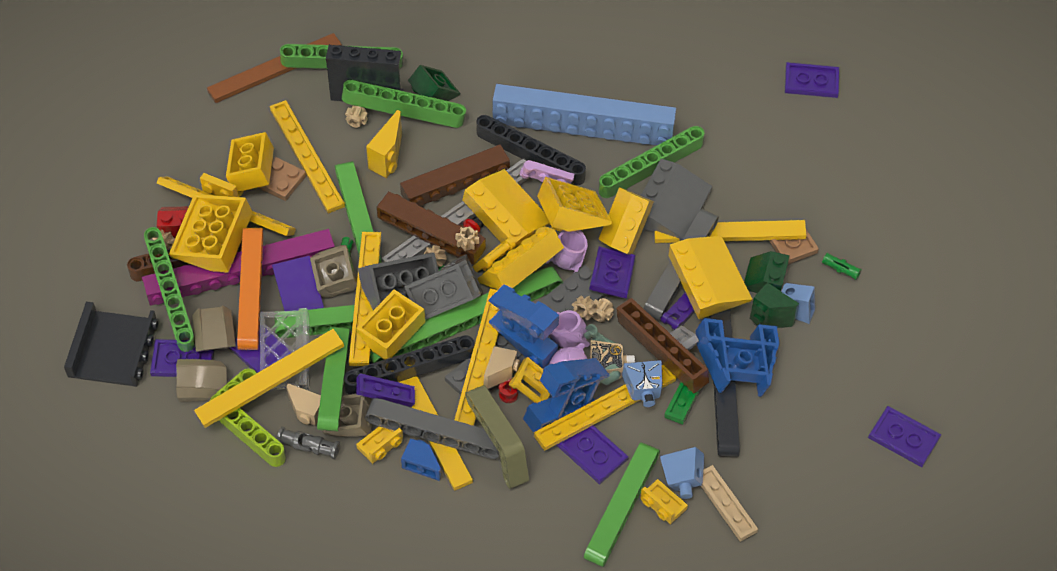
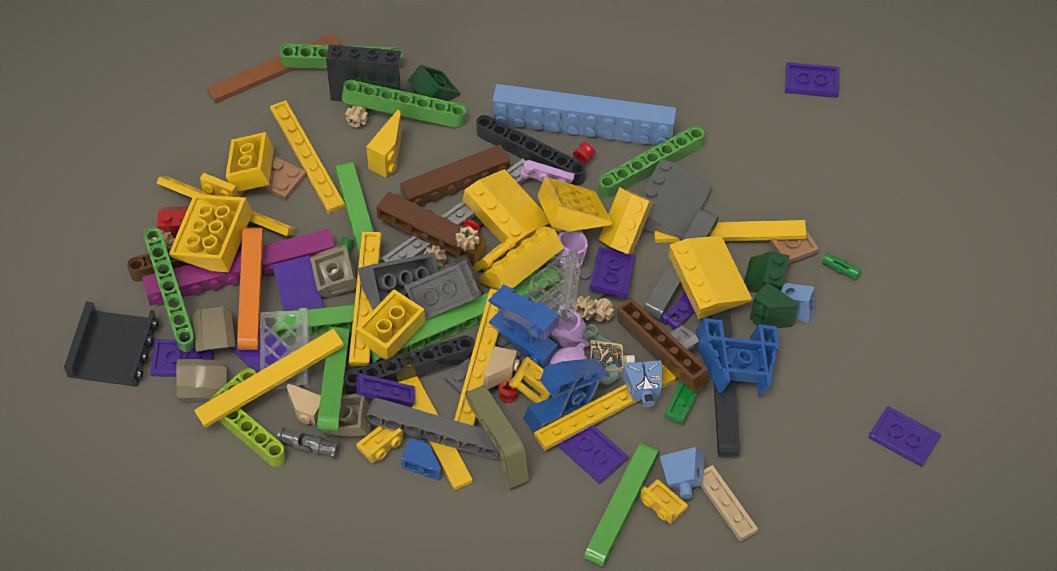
(567, 286): none -> clear fence
(584, 152): none -> red wheel

